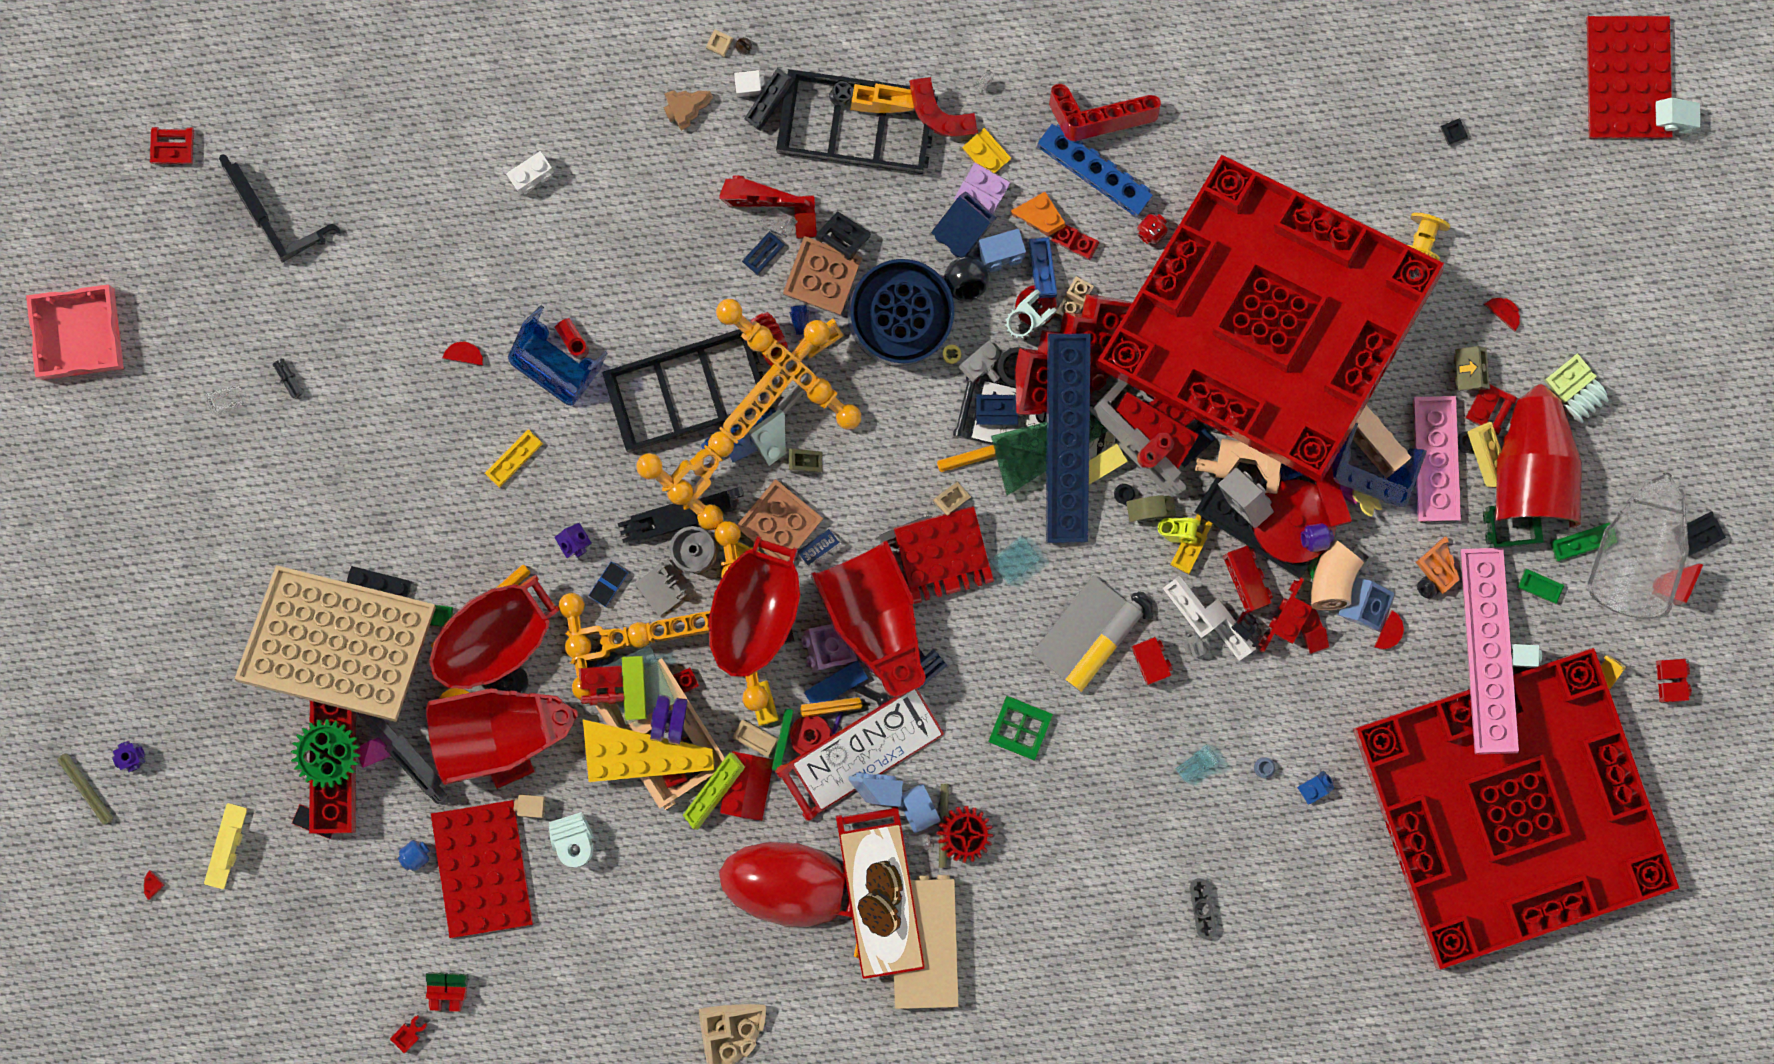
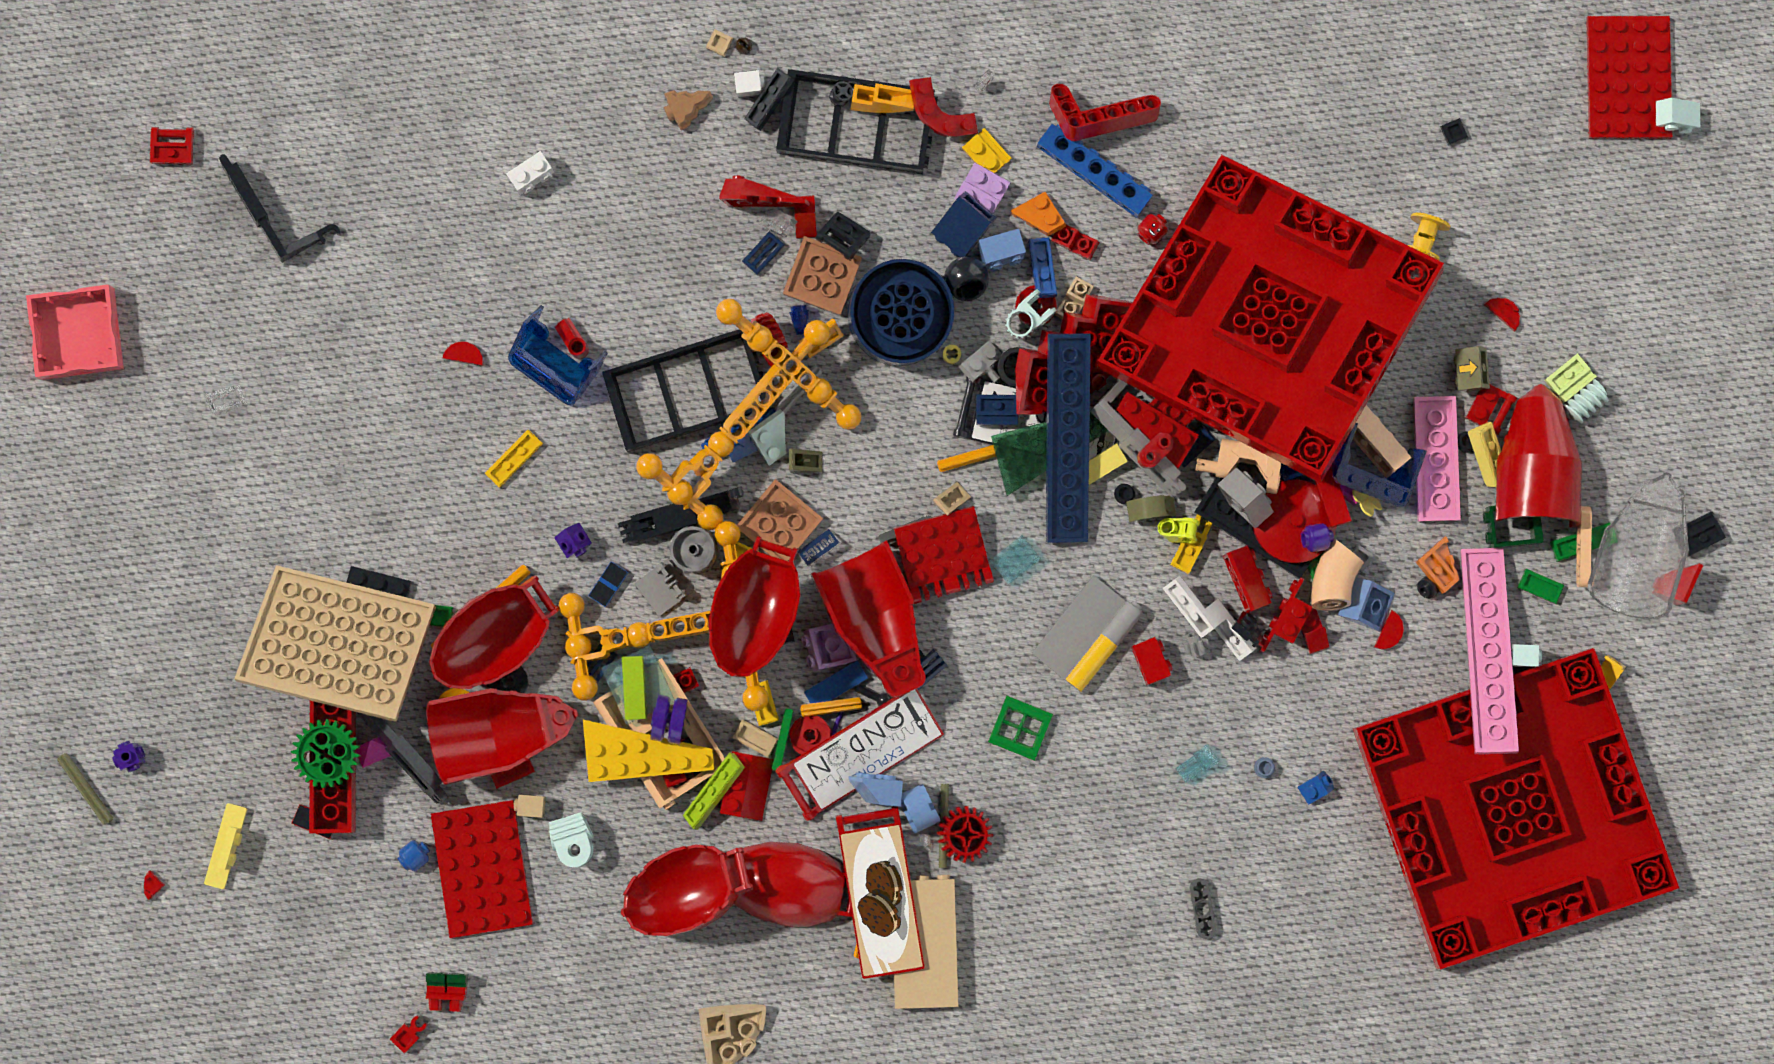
(287, 378): black axle -> none
(601, 677): red plate -> none
(685, 890): none -> red windscreen
(1145, 602): black arm -> none
(1583, 552): none -> light nougat beam
(1671, 670): red piece -> none

